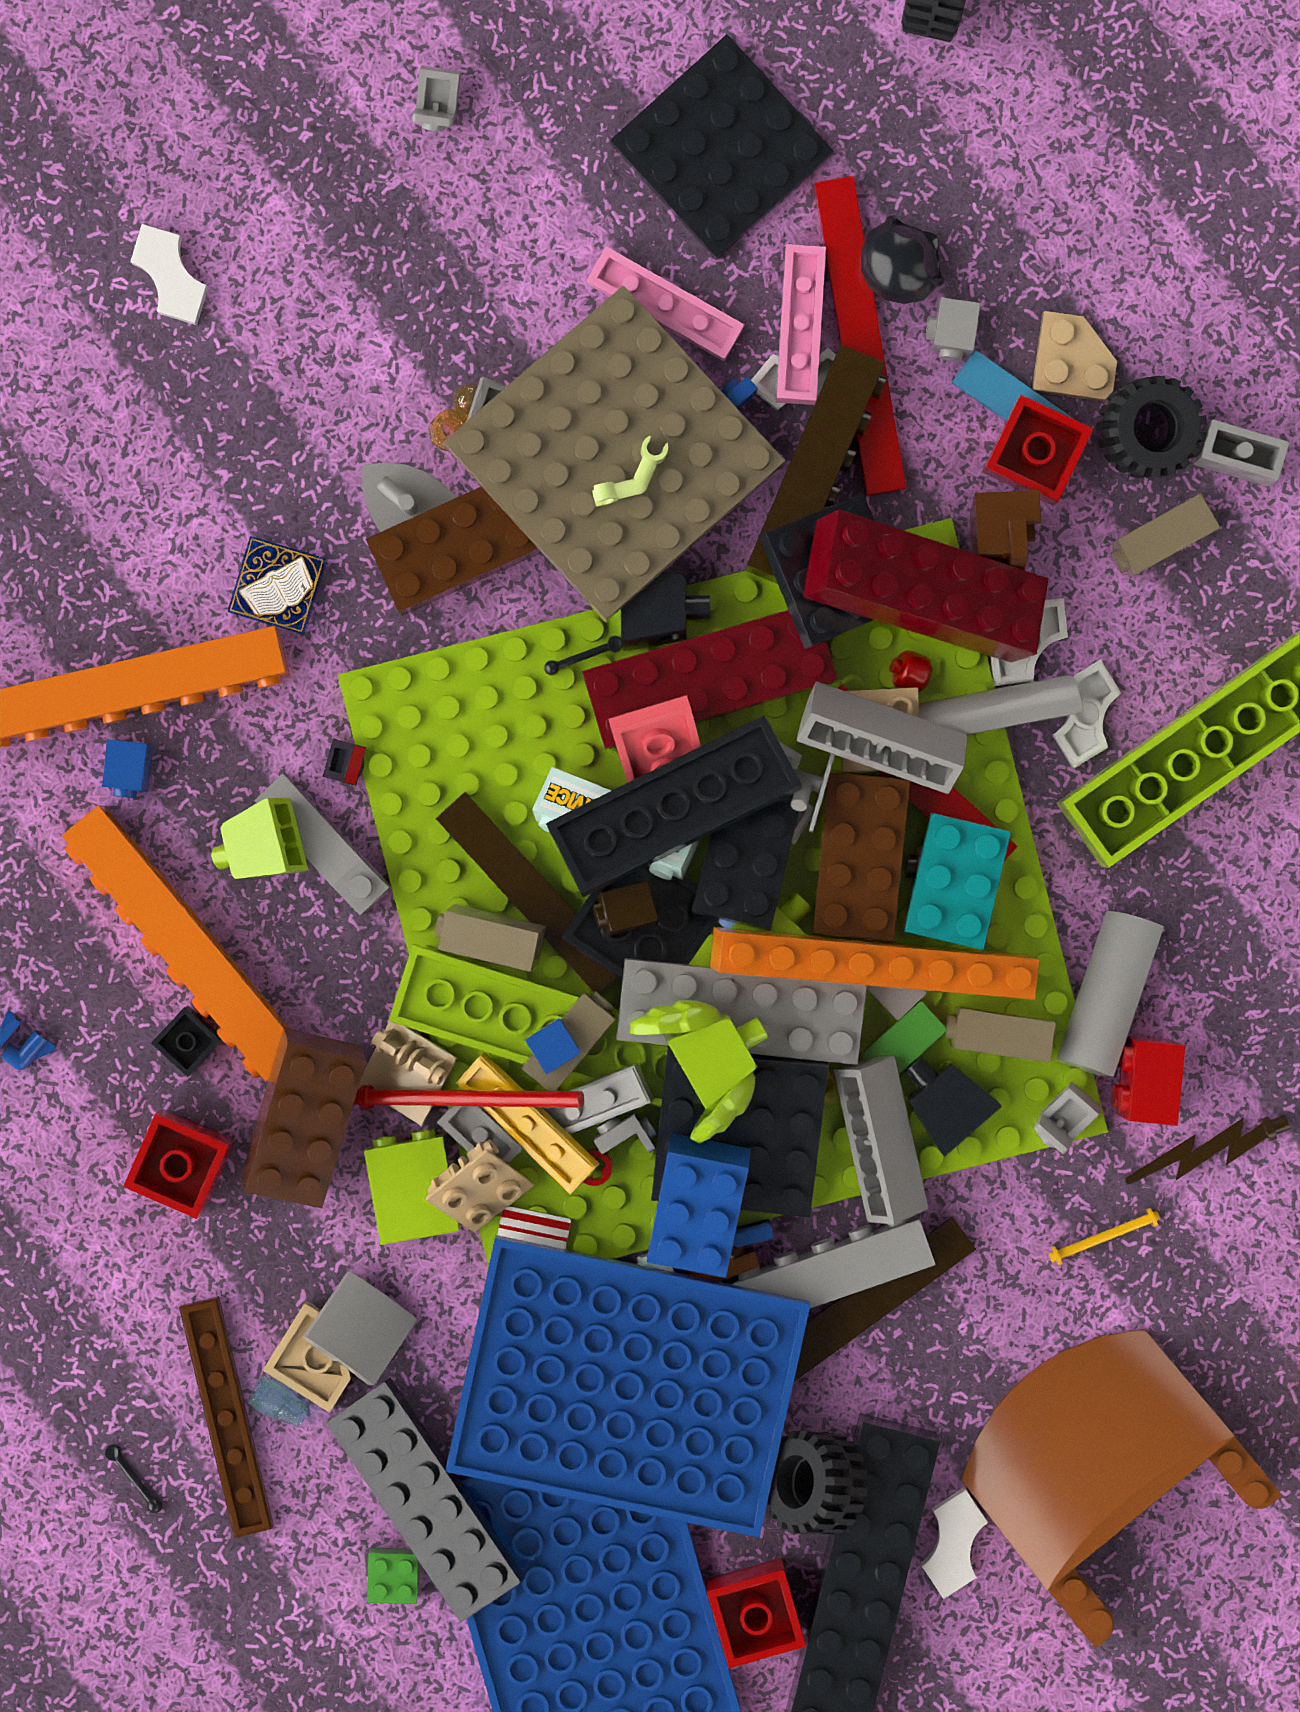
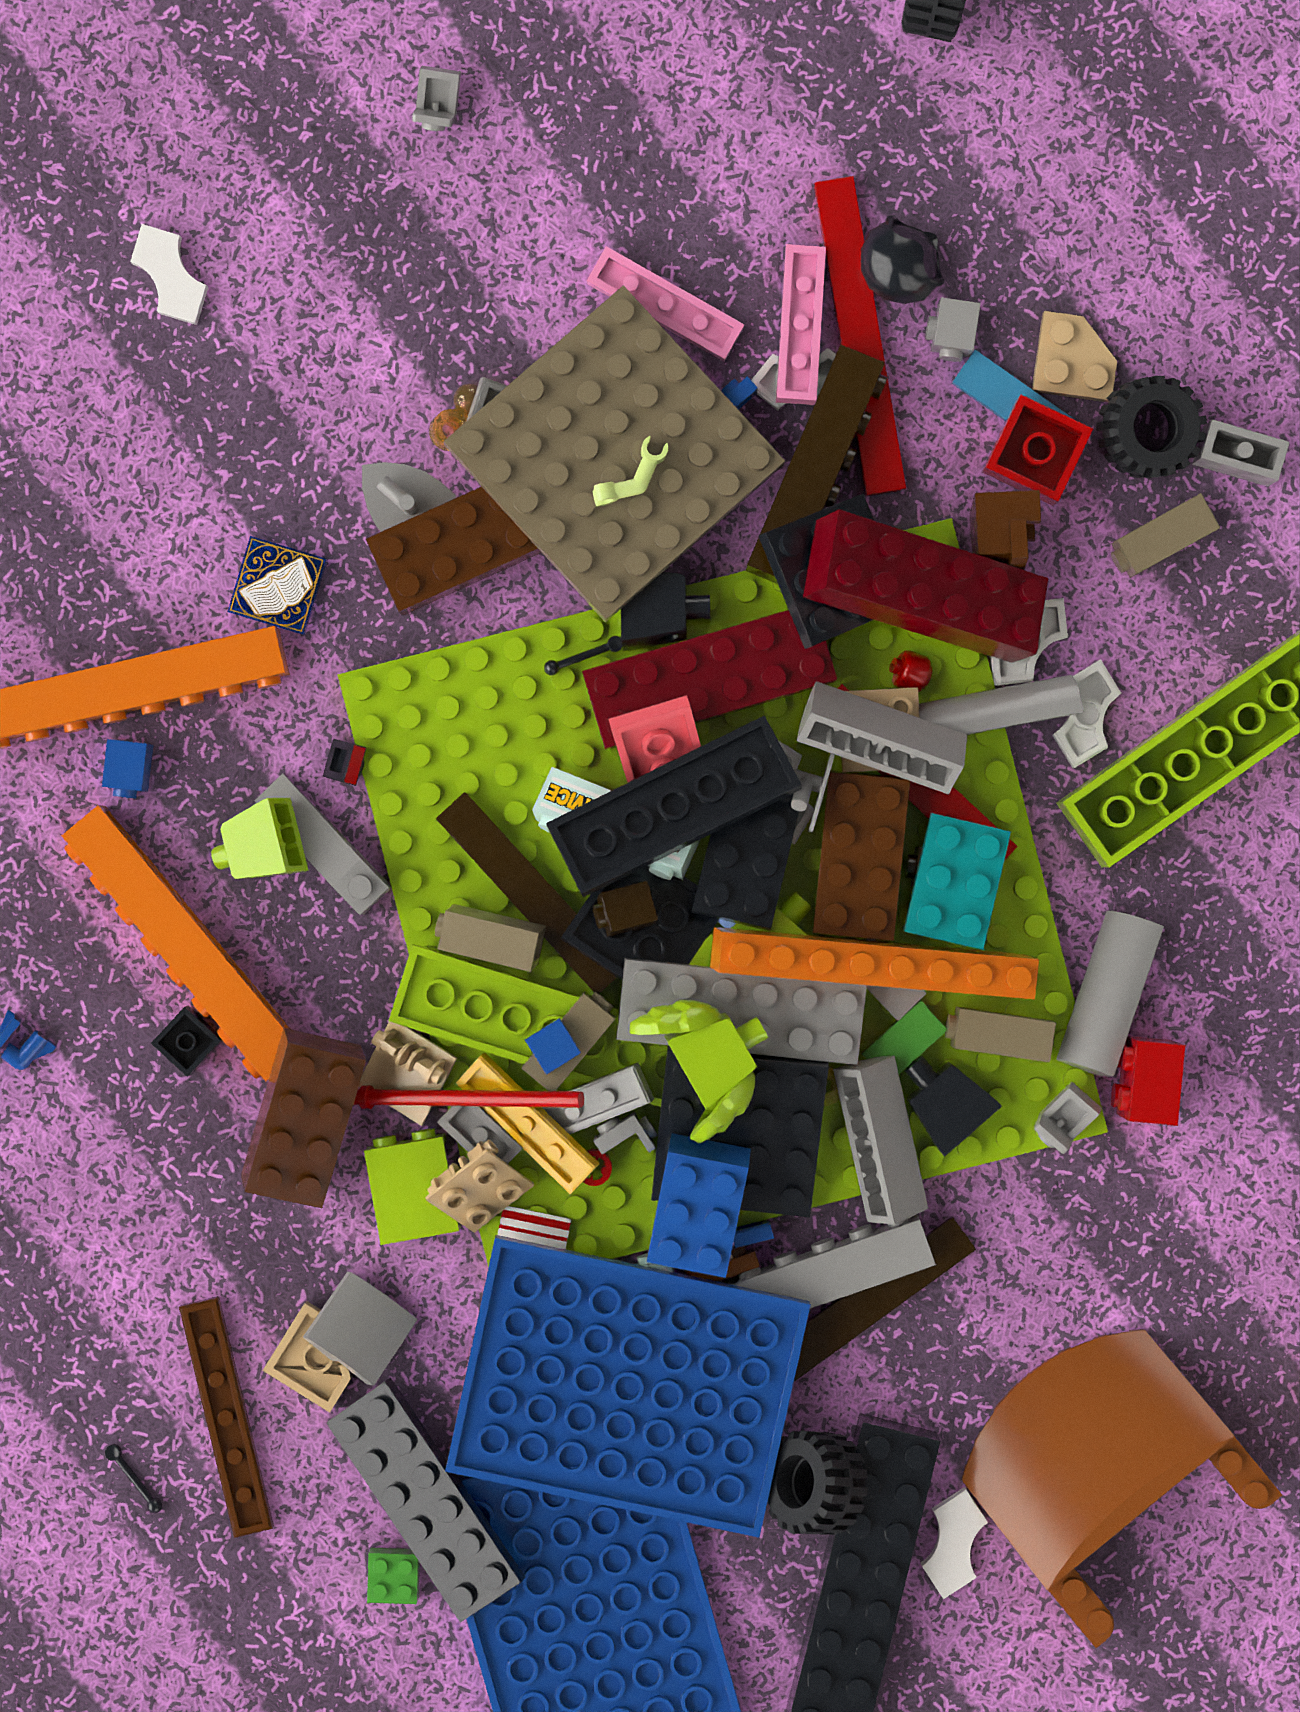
(179, 1163): red brick -> none
(277, 1401): clear light blue cone -> none
(721, 147): black plate -> none
(755, 1613): red brick -> none
(1150, 1218): yellow axle -> none
(1229, 1137): dark brown piece -> none

